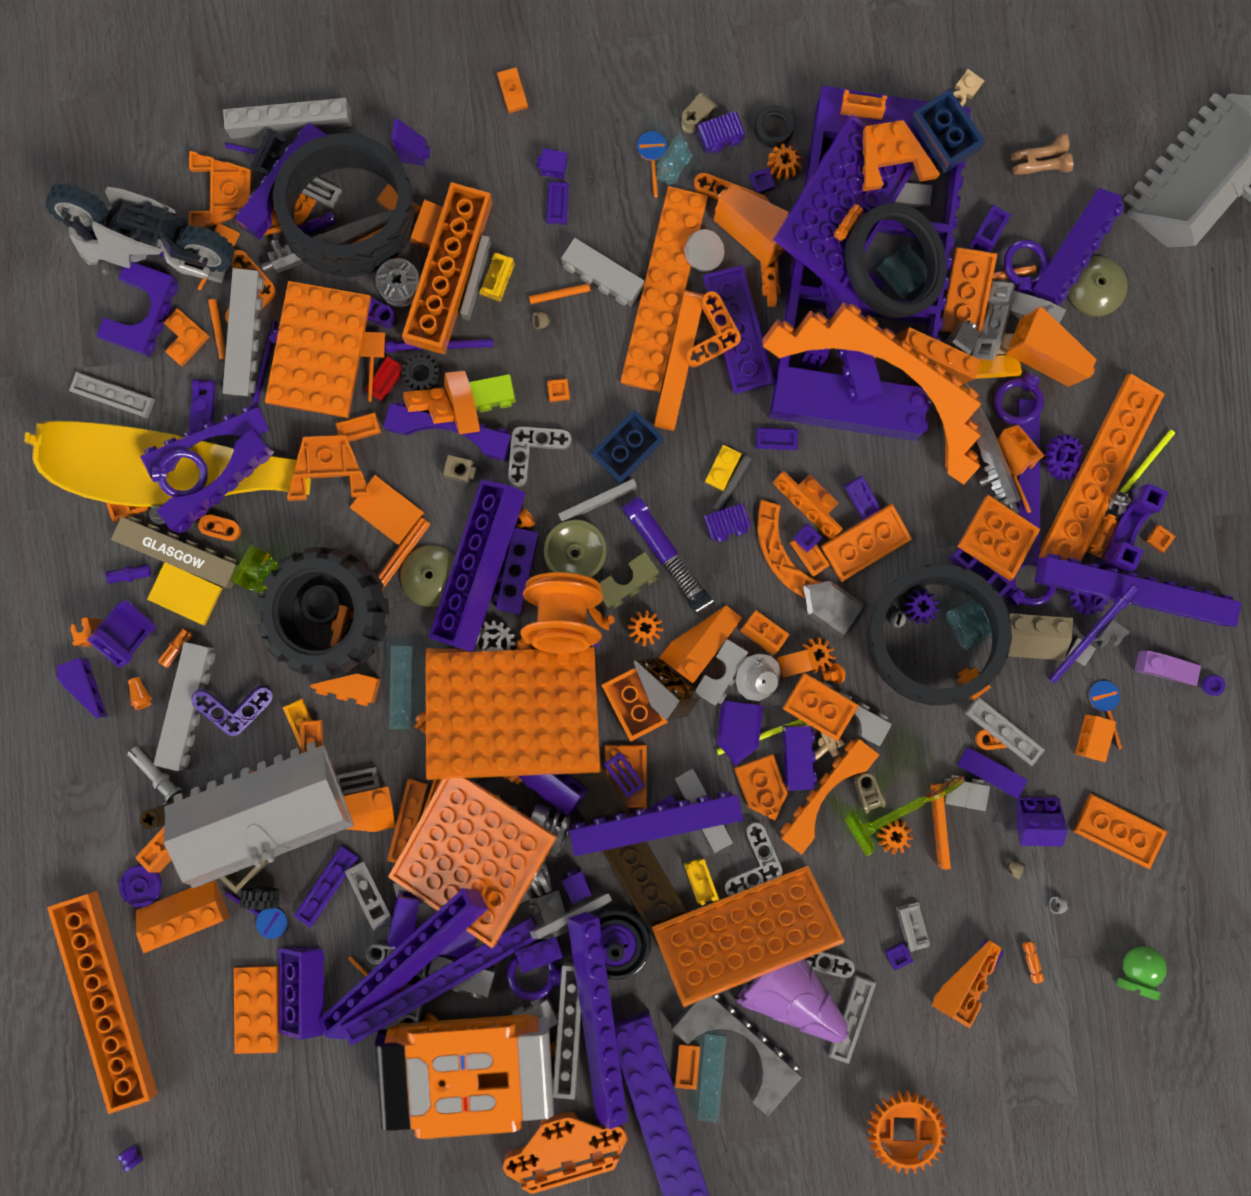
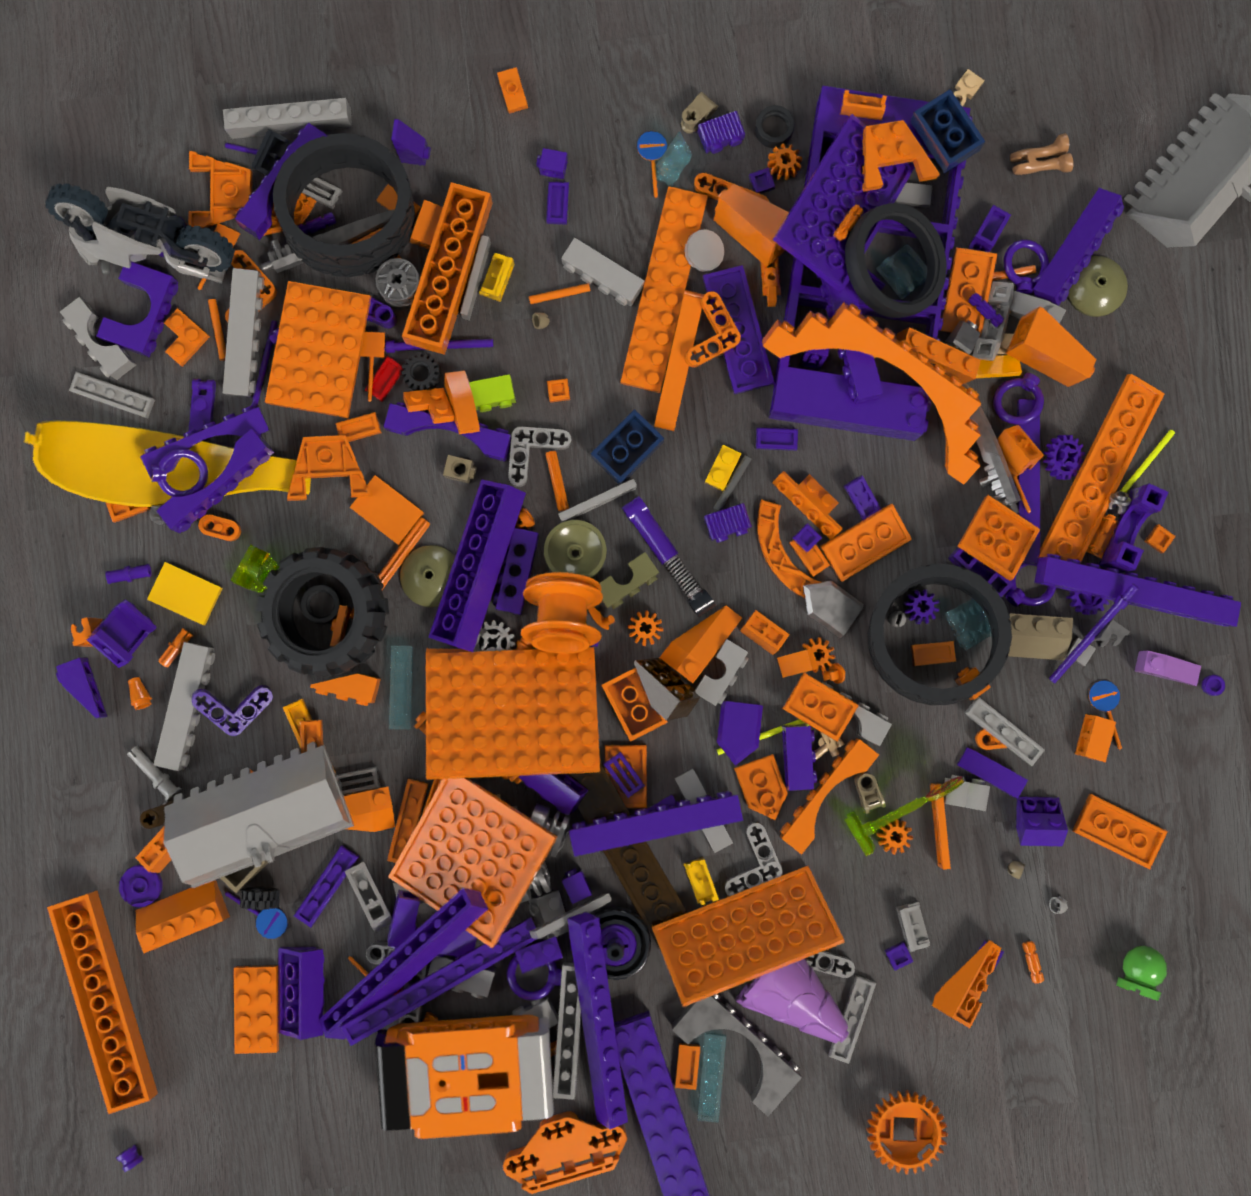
(83, 320): none -> light grey arch
(175, 552): dark tan brick -> none
(557, 481): none -> orange axle
(753, 671): light grey hat -> none
(933, 653): none -> orange tile
(985, 309): none -> dark purple axle

